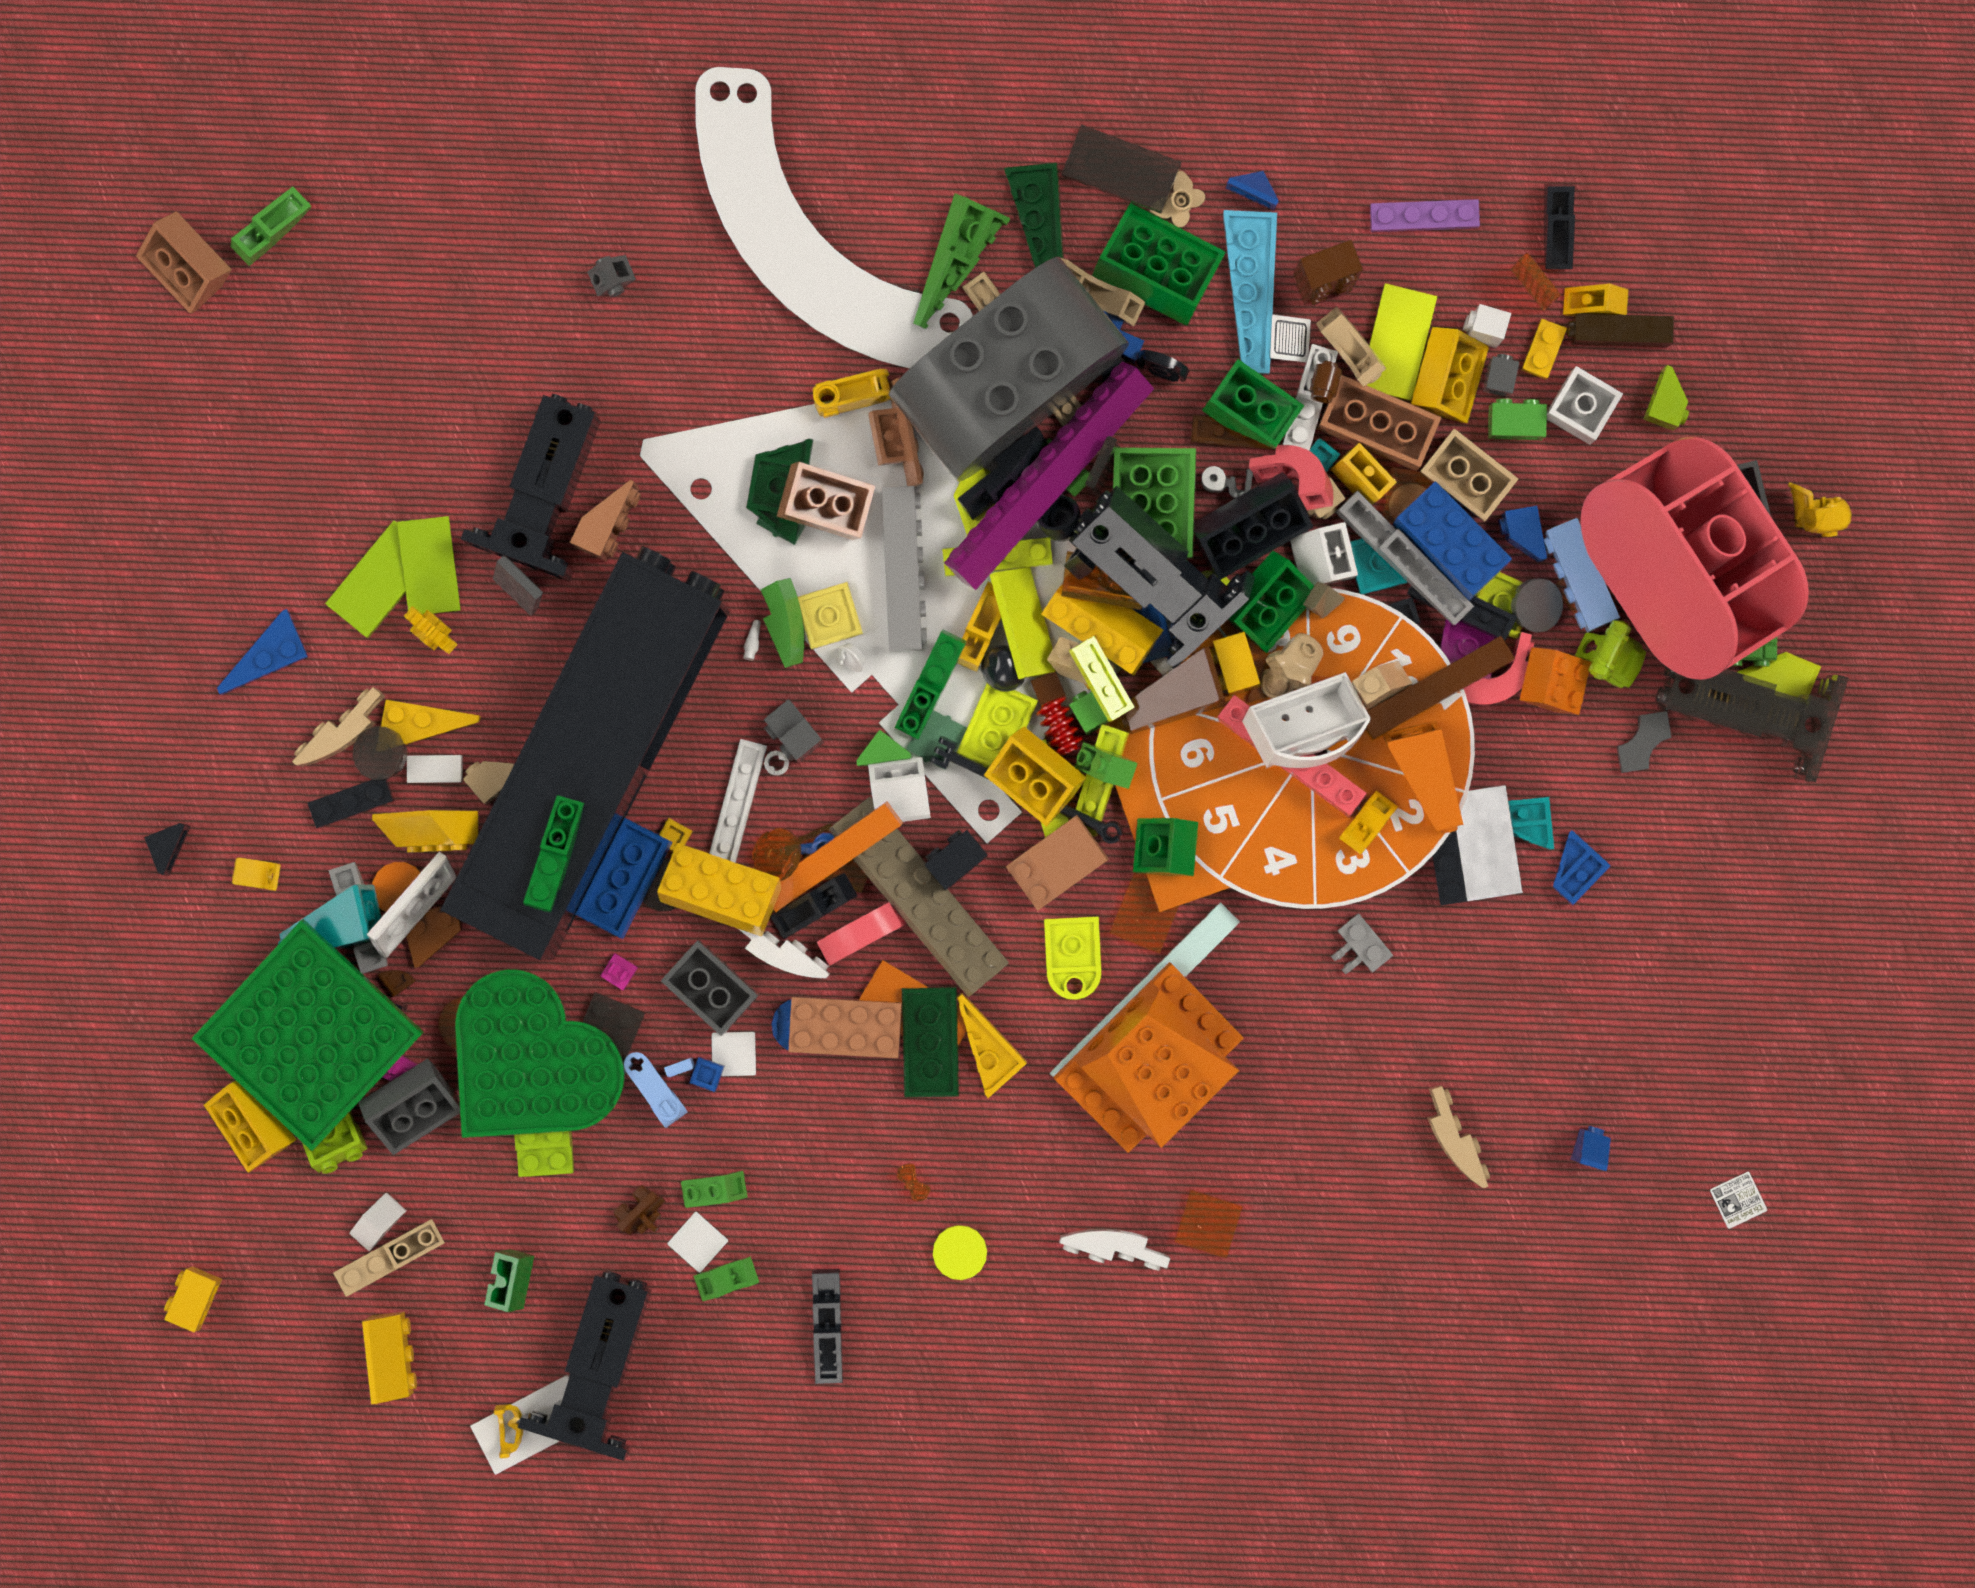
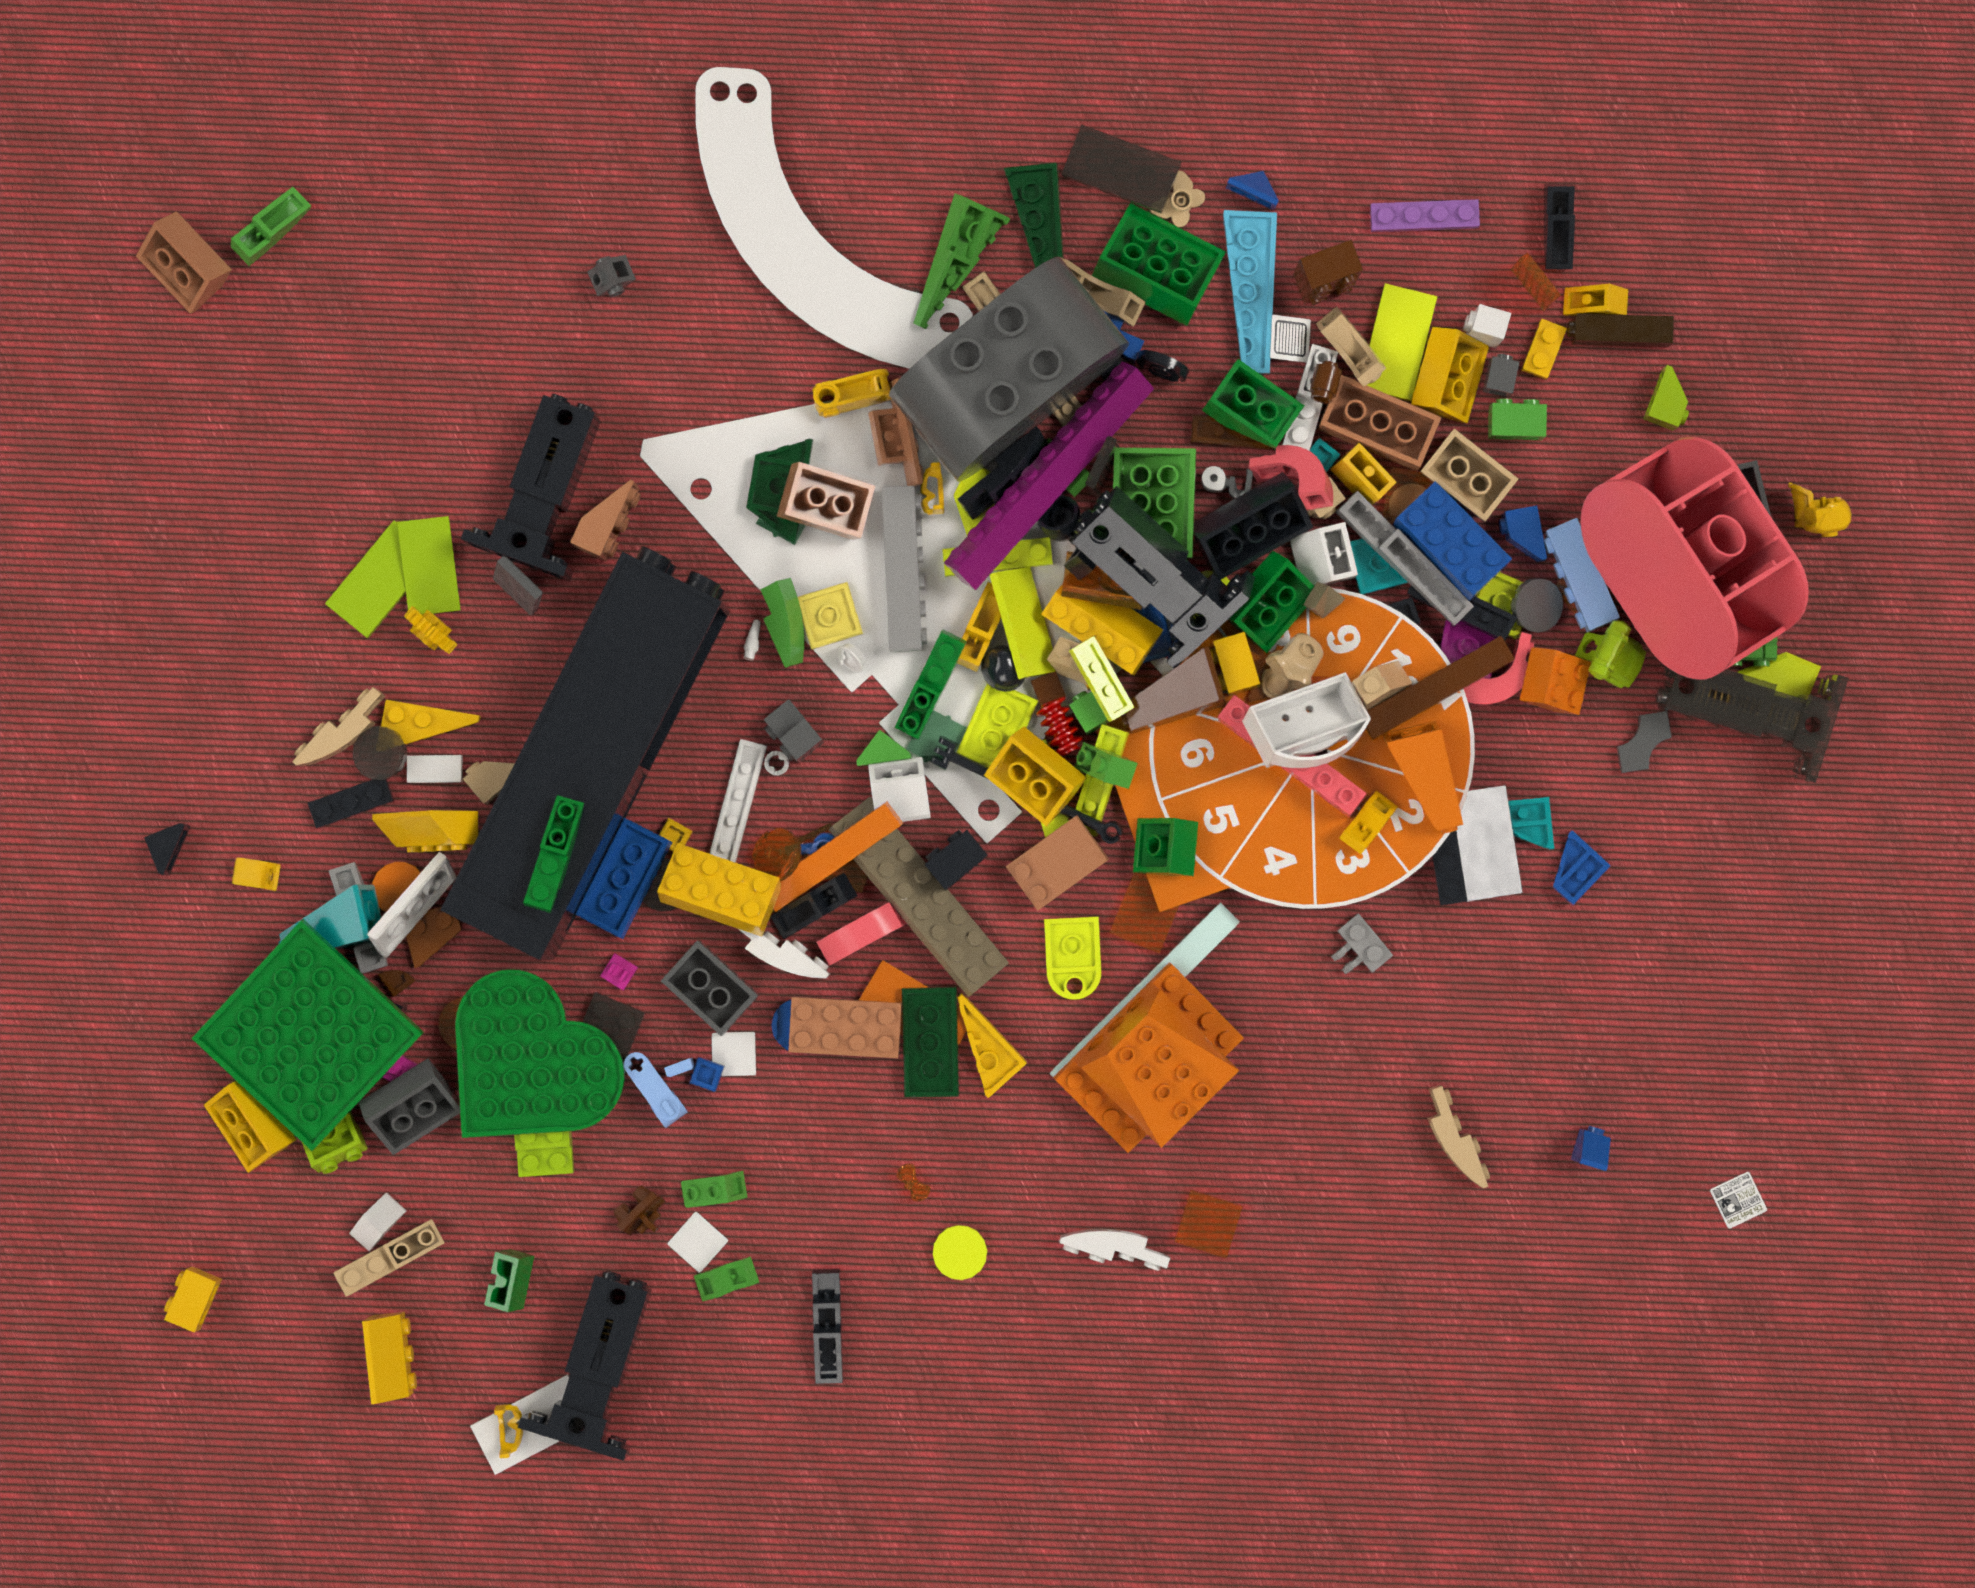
(271, 652): blue wing -> none
(933, 471): none -> yellow helmet
(1583, 405): white brick -> none

